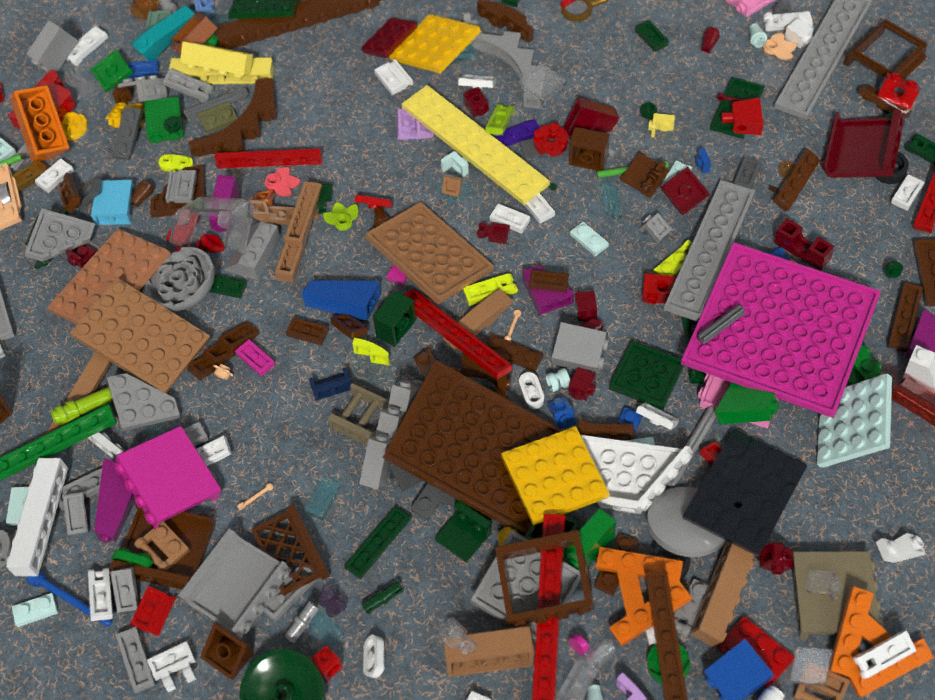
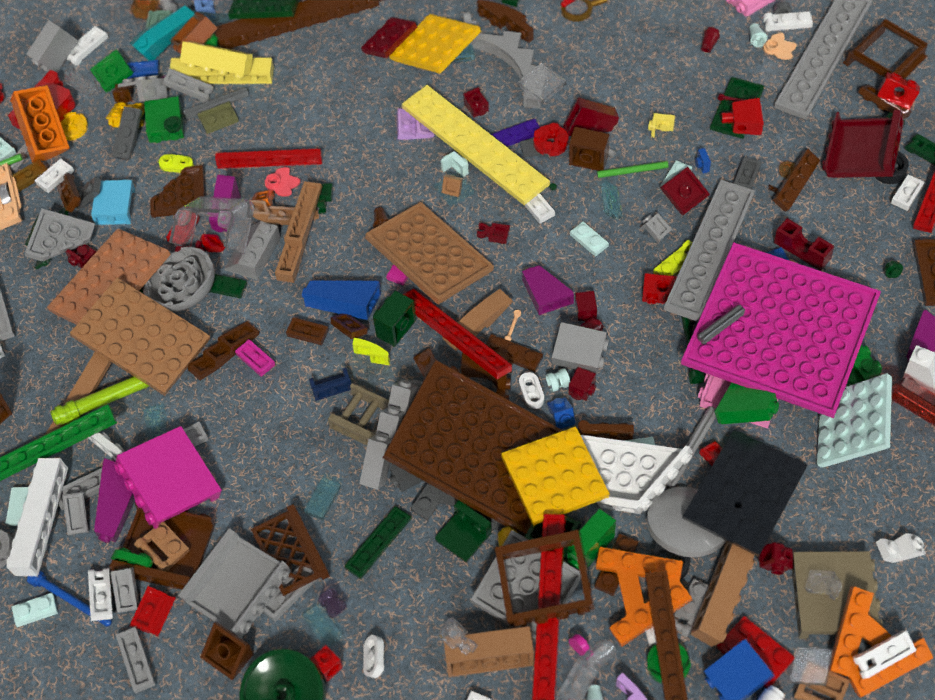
(140, 403): light grey plate -> none
(141, 193): reddish brown cone -> none
(171, 661): white plate -> none
(181, 186): light grey plate -> none
(214, 450): white plate -> none
(222, 371): light nougat plate -> none
(245, 127): reddish brown arch -> none
(269, 487): light nougat hinge -> none
(302, 622): light grey pin -> none
(341, 214): lime plate -> none
(373, 202): red plate -> none
(382, 597): dark green pin -> none
(393, 77): white plate -> none
(477, 81): white plate -> none
(479, 291): neon yellow plate -> none
(499, 119): lime plate -> none
(508, 216): white plate -> none
(549, 281): reddish brown tile -> none
(630, 417): blue plate -> none
(645, 174): reddish brown hinge -> none
(647, 110): dark green plate -> none
(647, 375): dark green plate -> none
(651, 36): dark green plate -> none
(657, 416): white plate -> none
(799, 33): white brick -> none
(905, 317): reddish brown plate -> none

